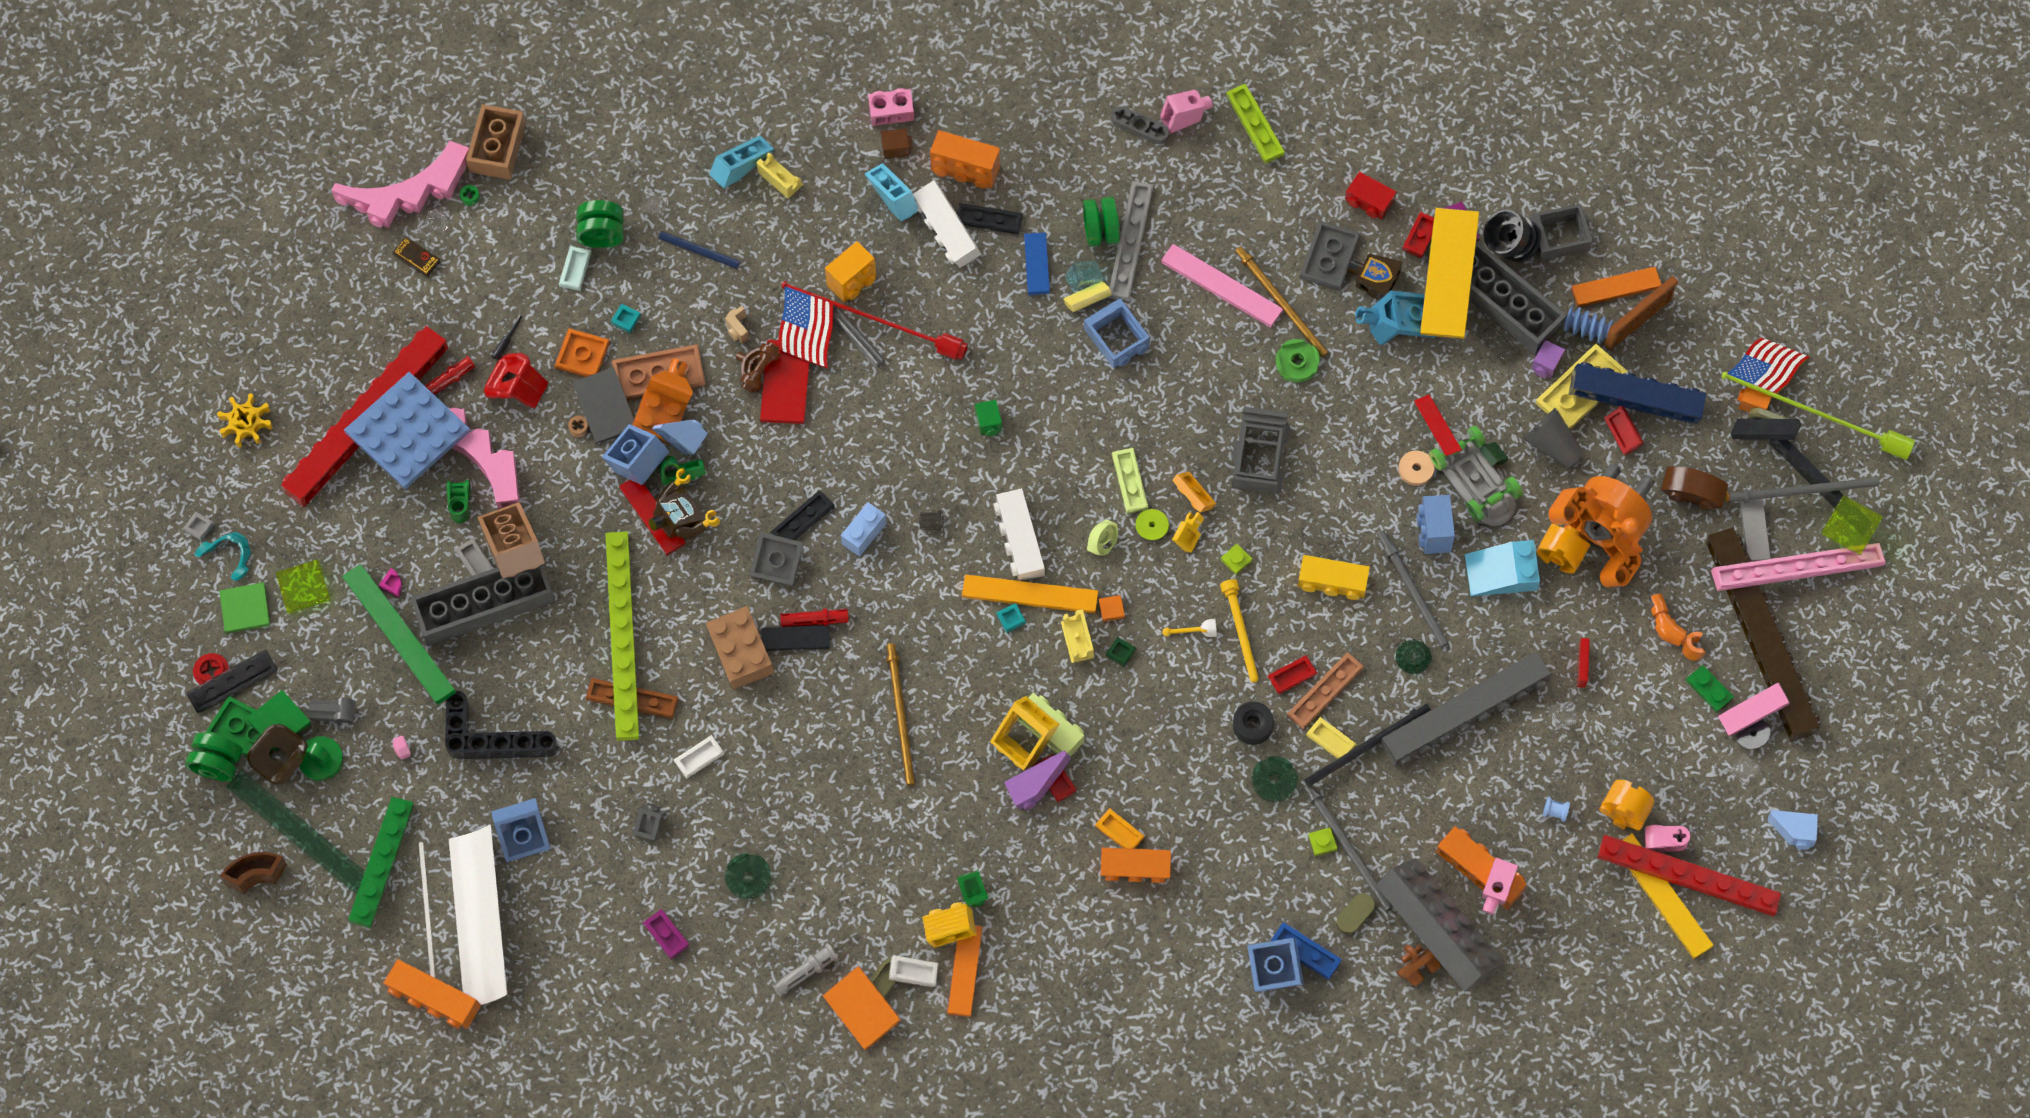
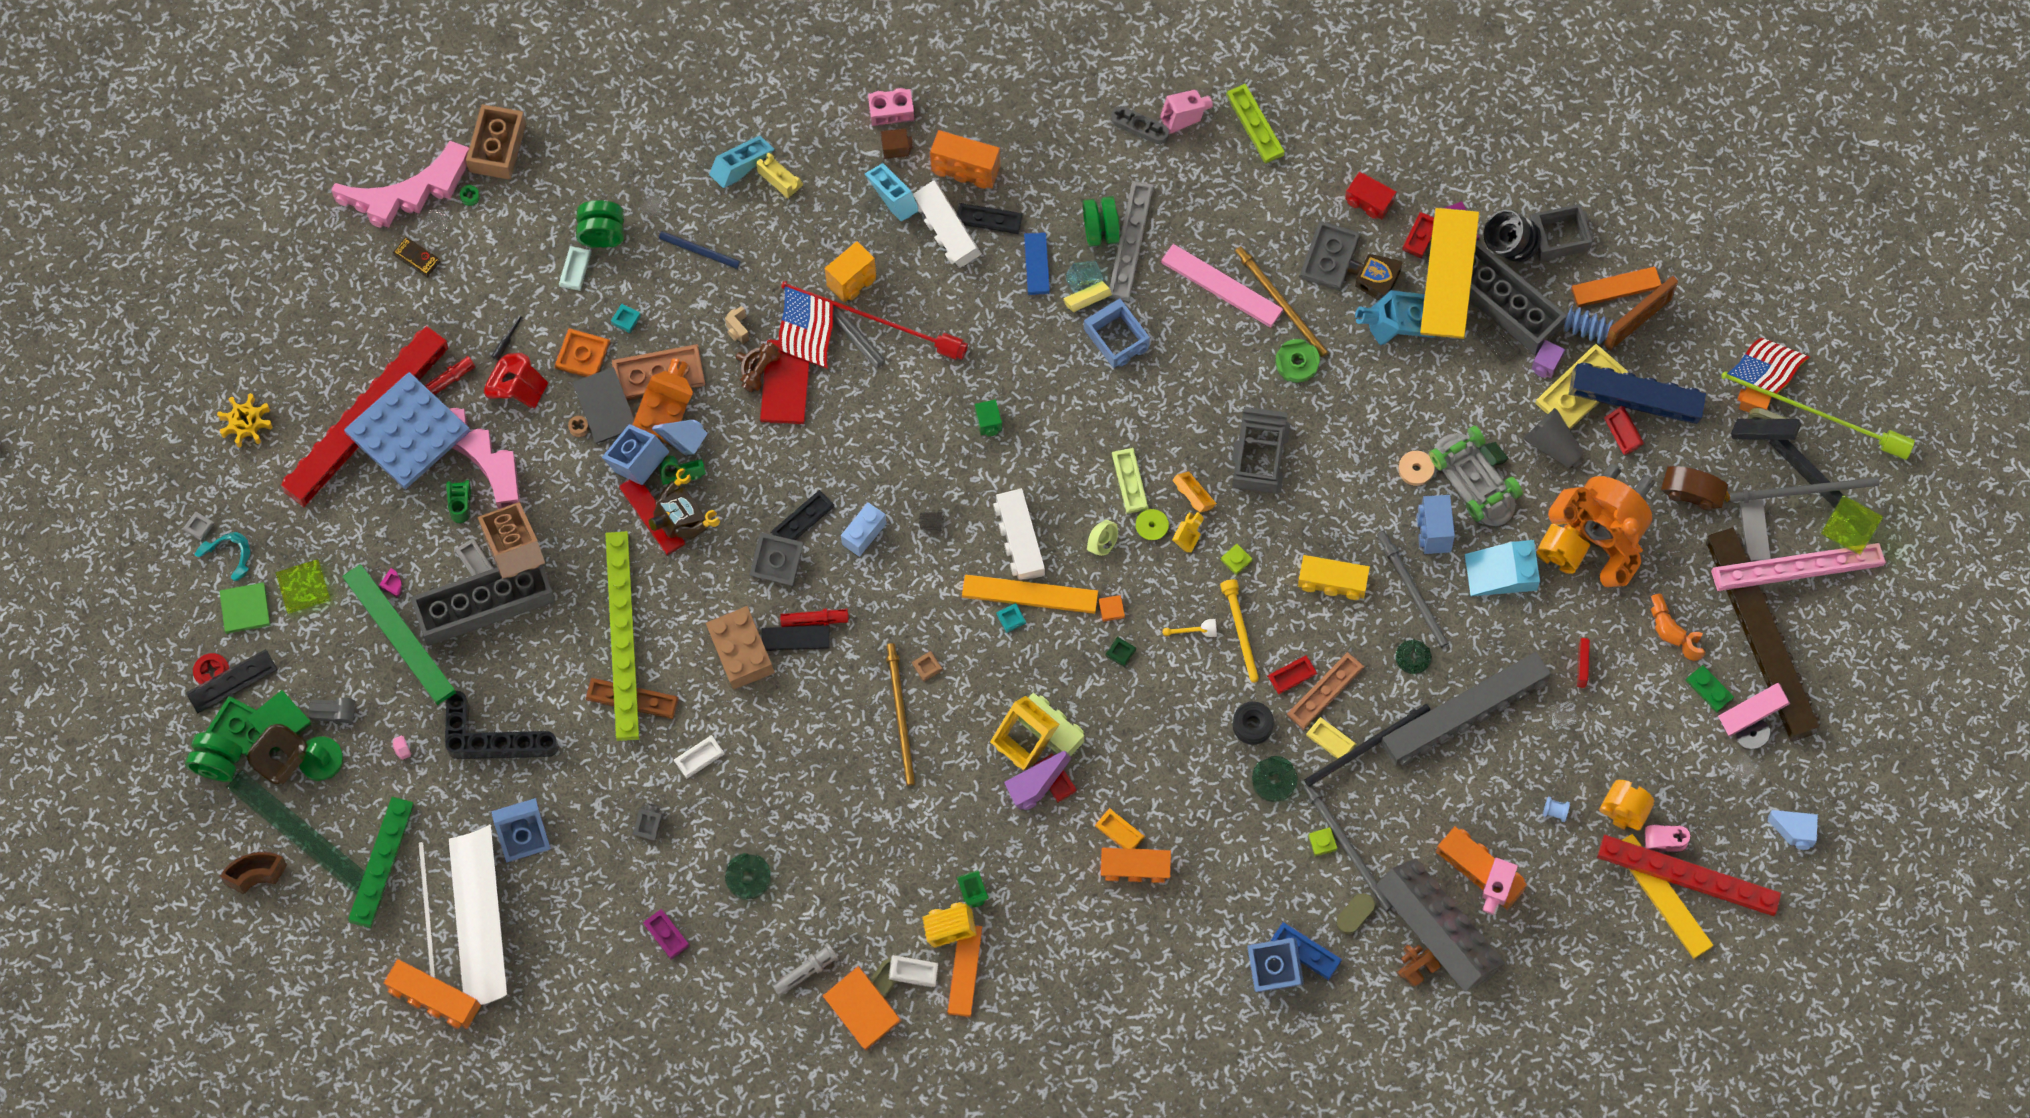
(927, 666): none -> medium nougat tile
(1077, 637): light yellow hinge -> none
(1437, 425): red sticker -> none

